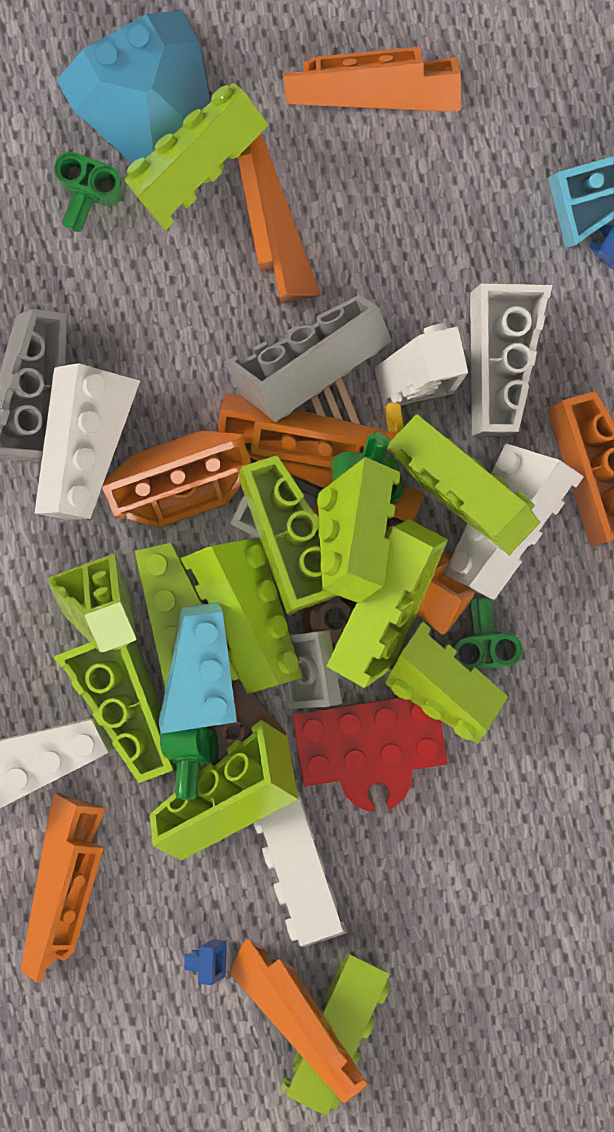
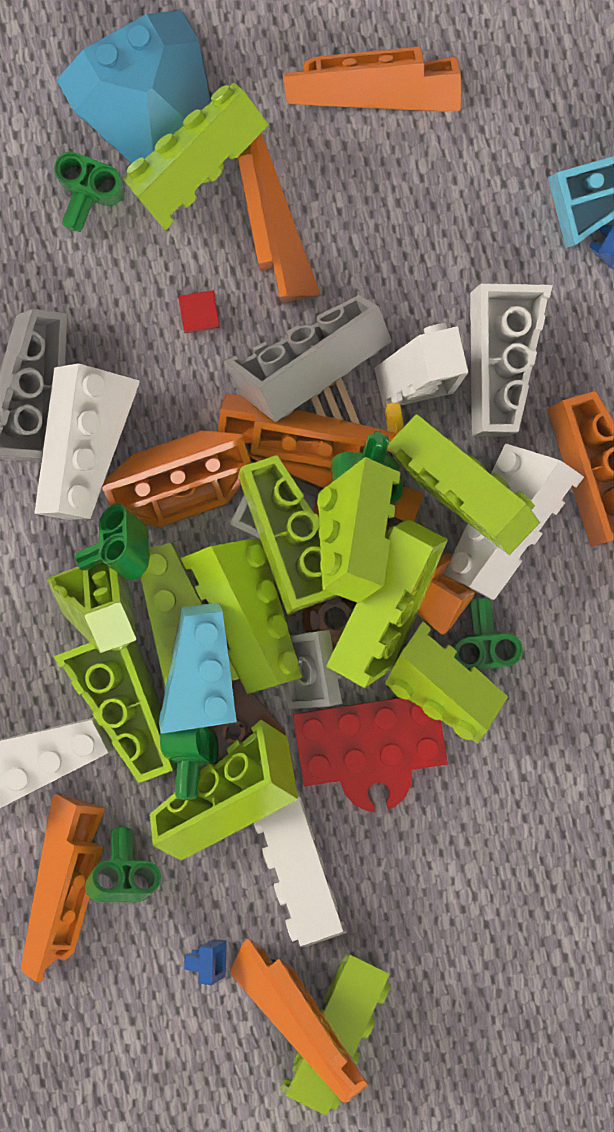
(121, 544): none -> green beam
(121, 872): none -> green beam
(198, 311): none -> red tile

